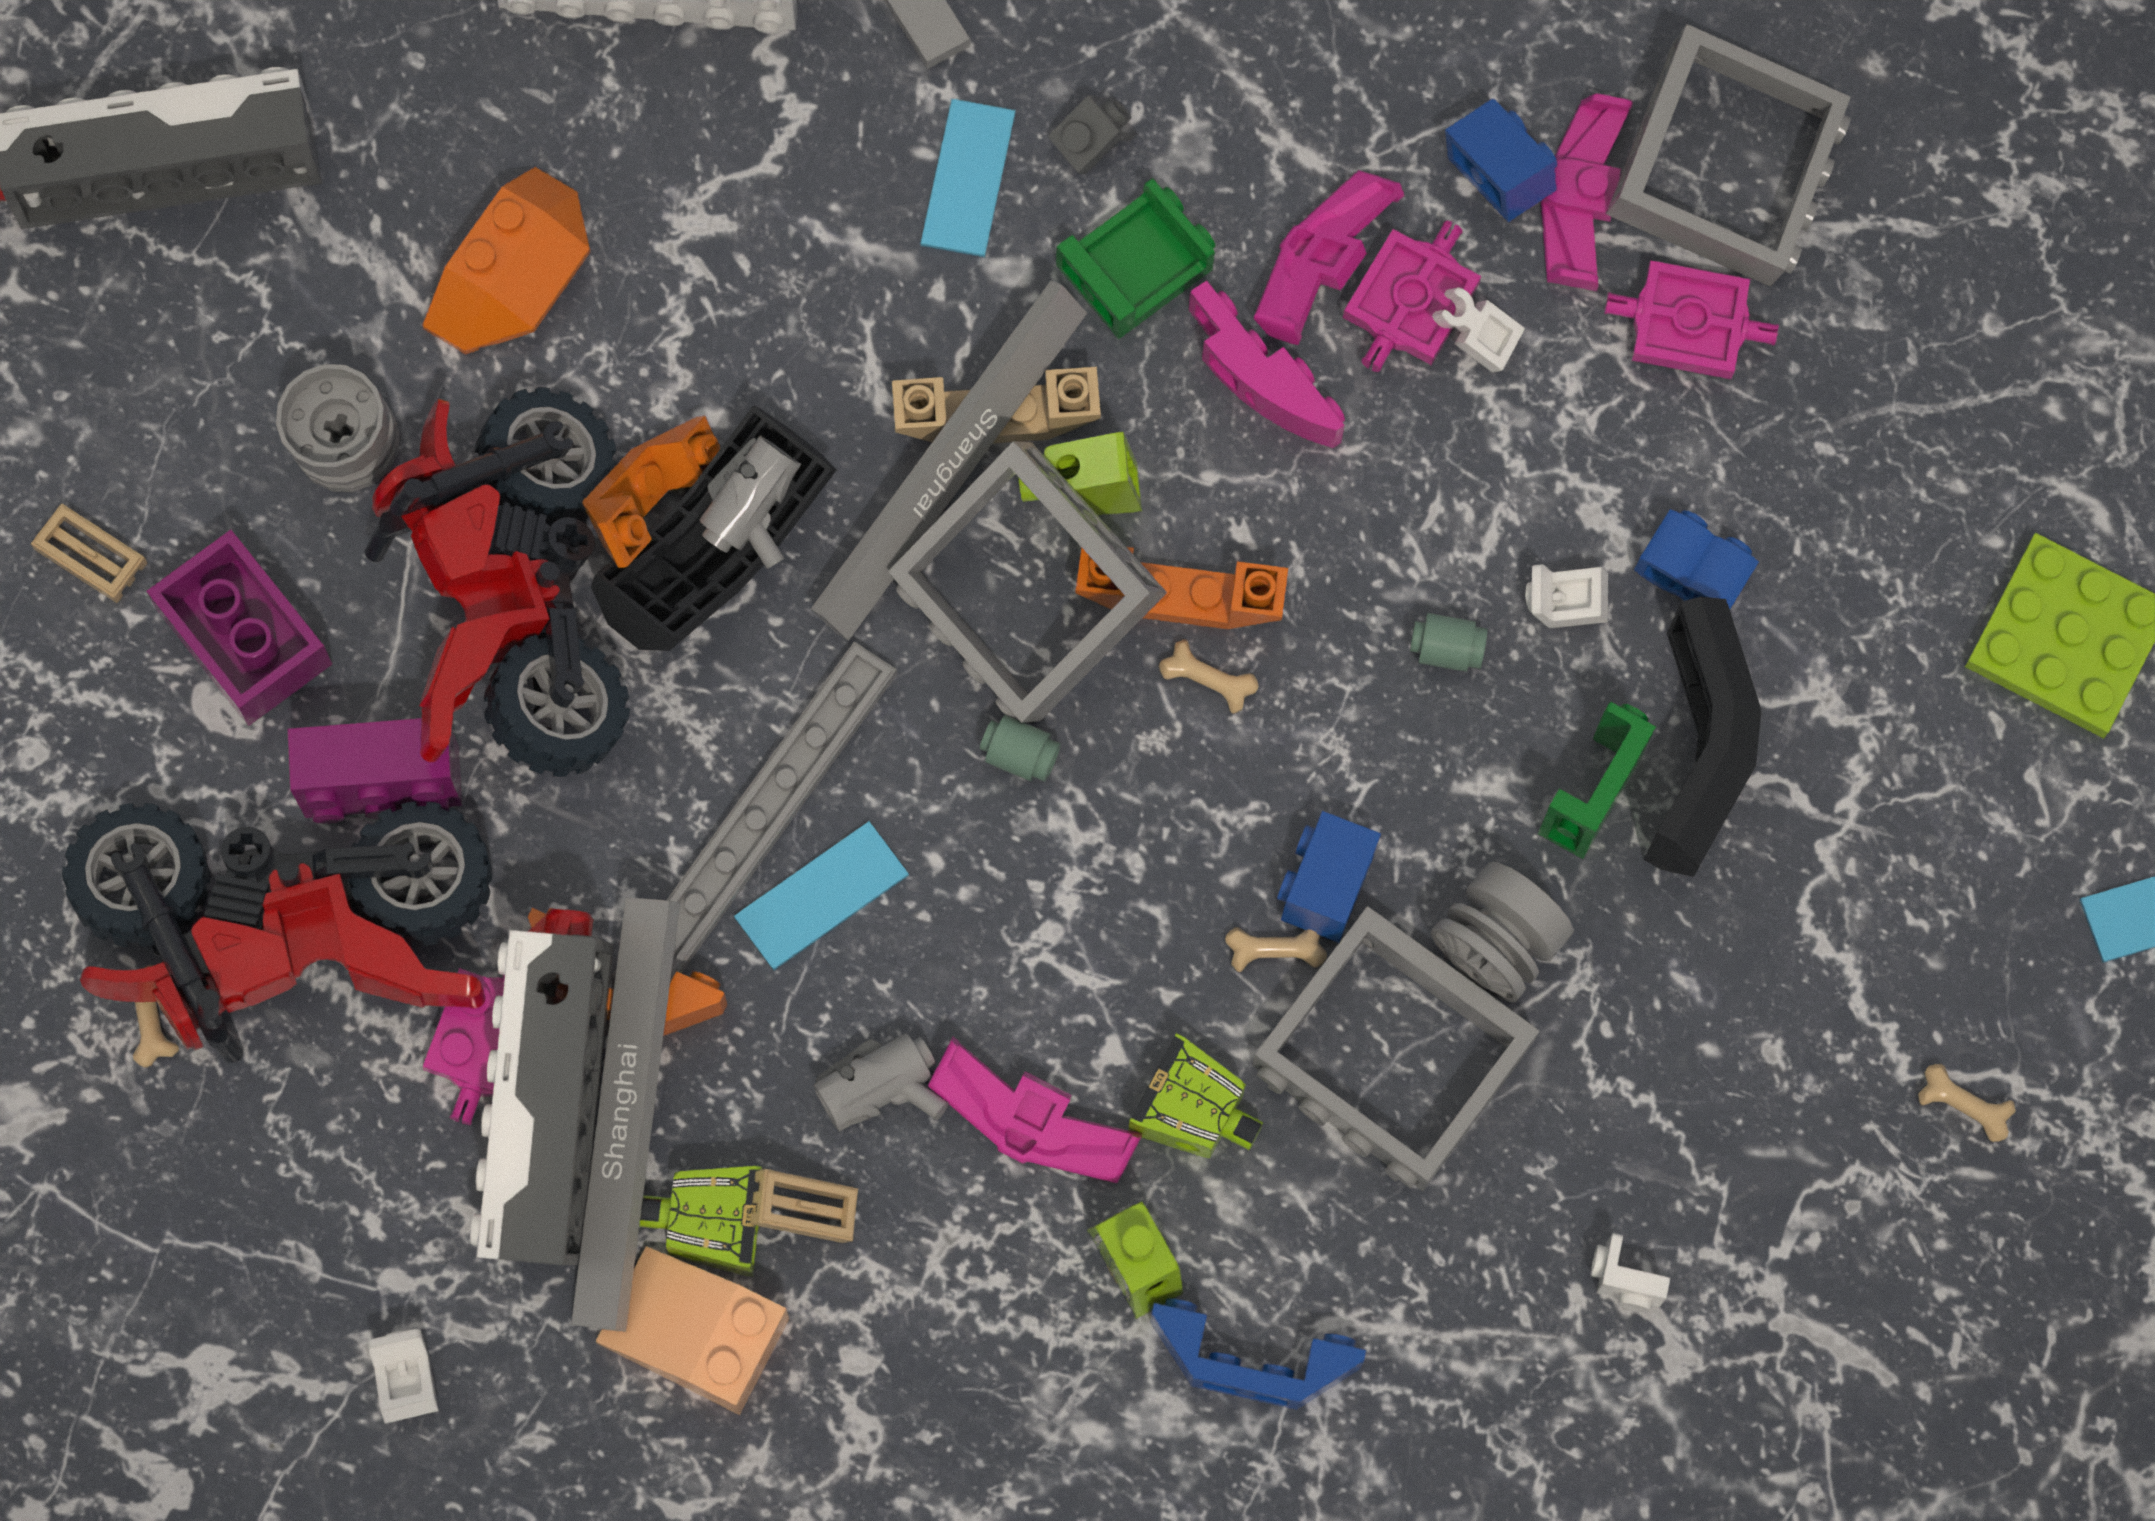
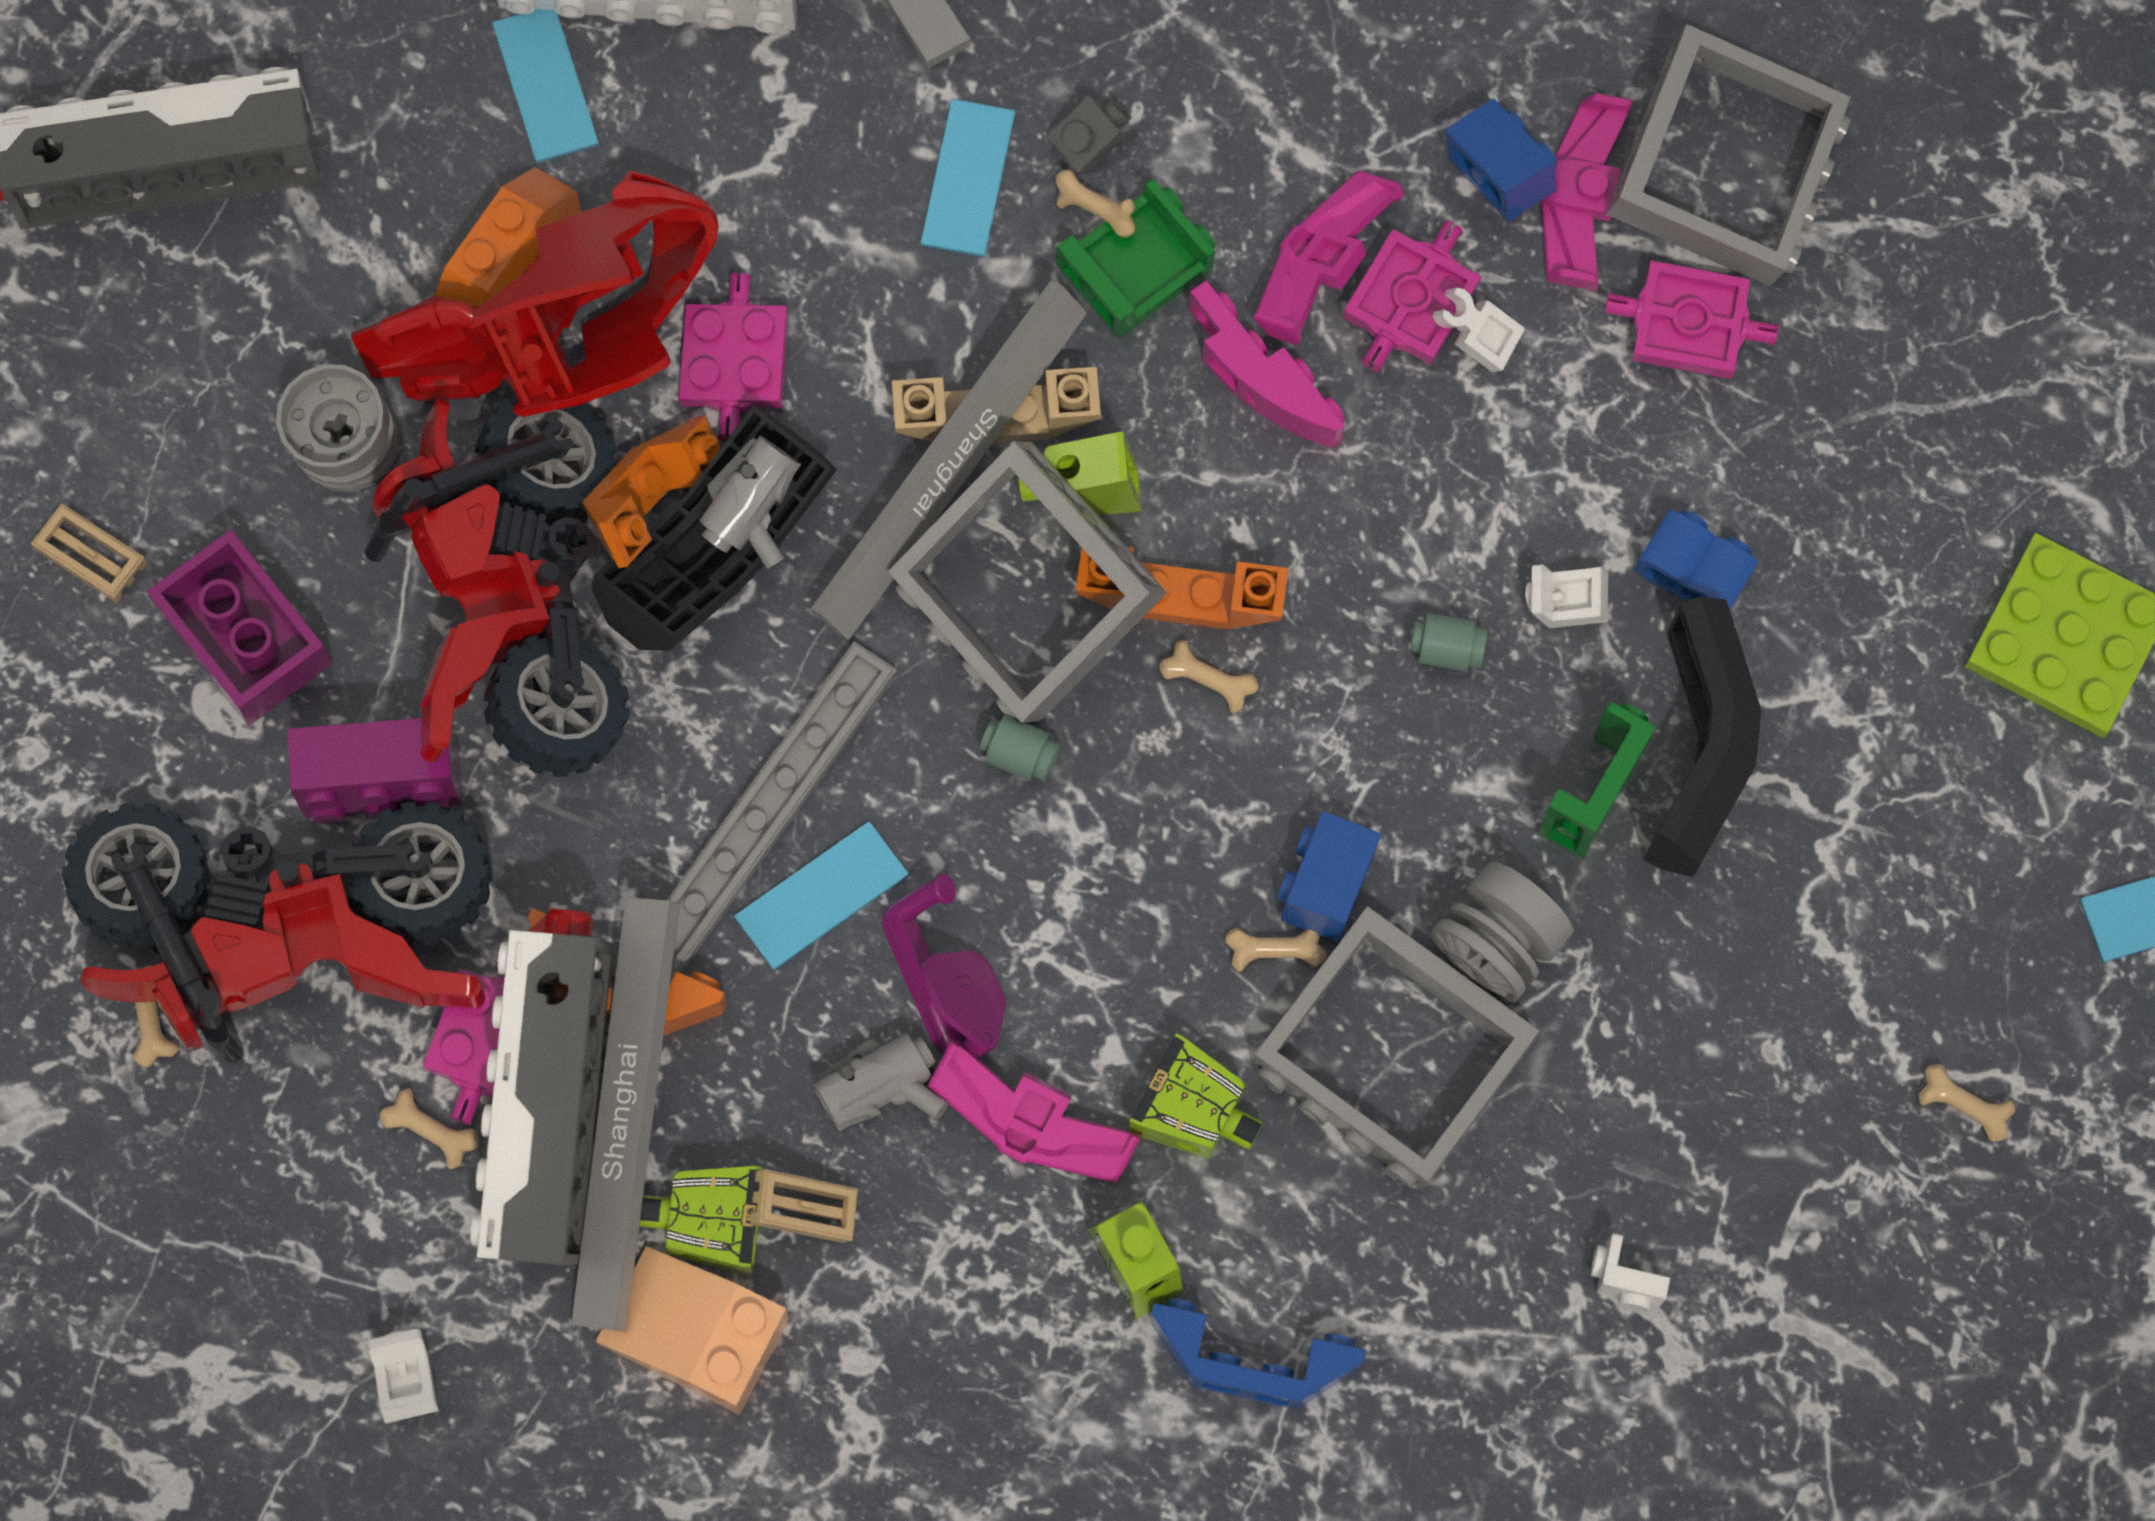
(452, 1142): none -> tan piece
(465, 350): none -> red piece
(545, 84): none -> medium azure piece
(734, 355): none -> dark pink plate
(950, 989): none -> magenta piece
(1115, 213): none -> tan piece

